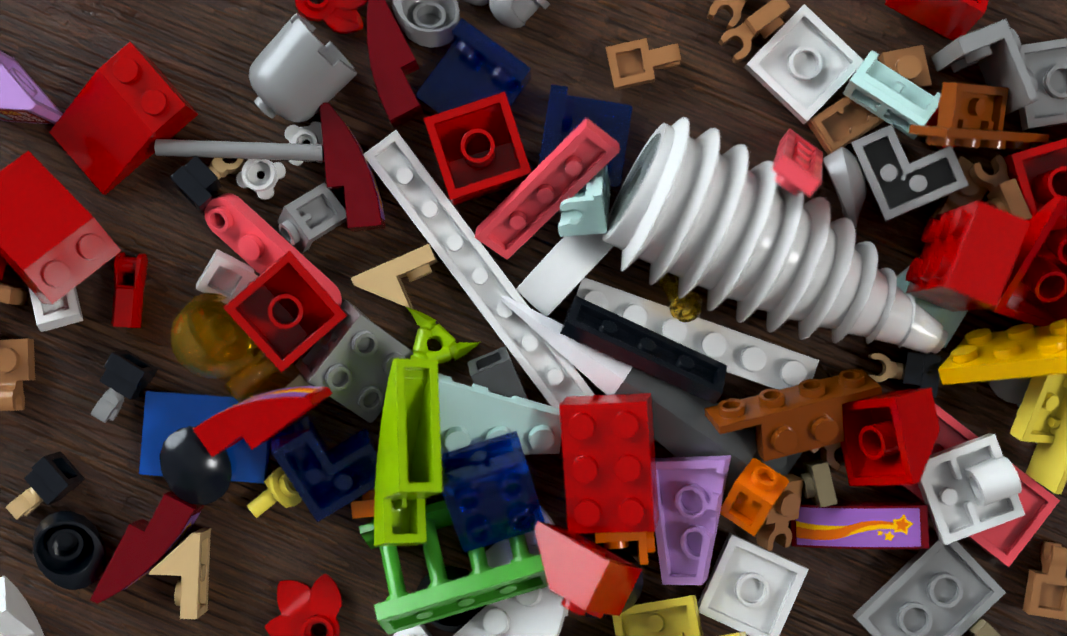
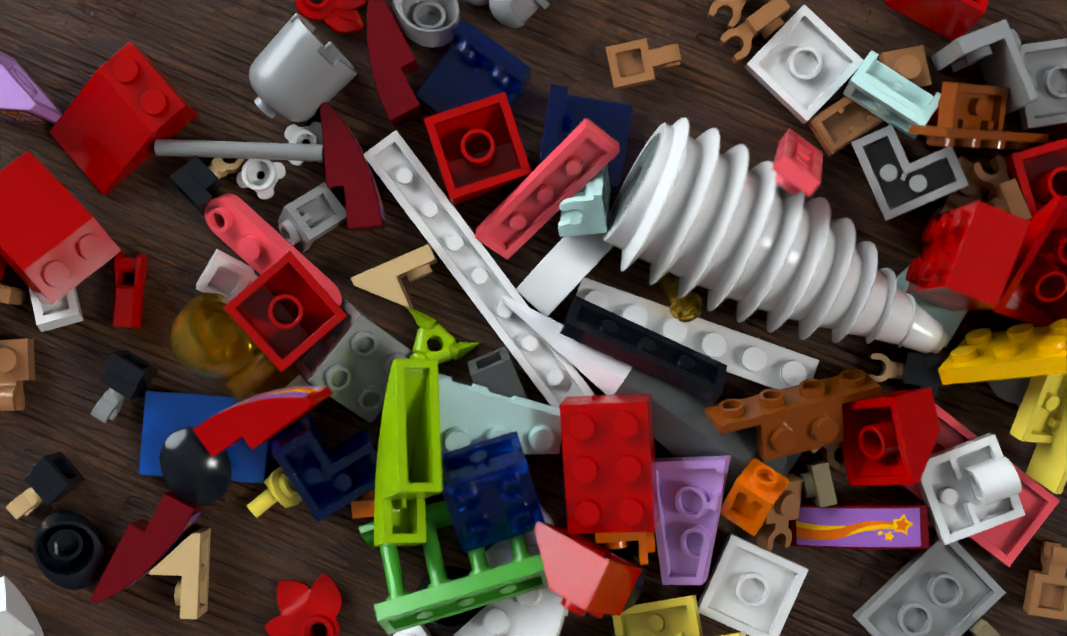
(848, 181): light grey hat -> none

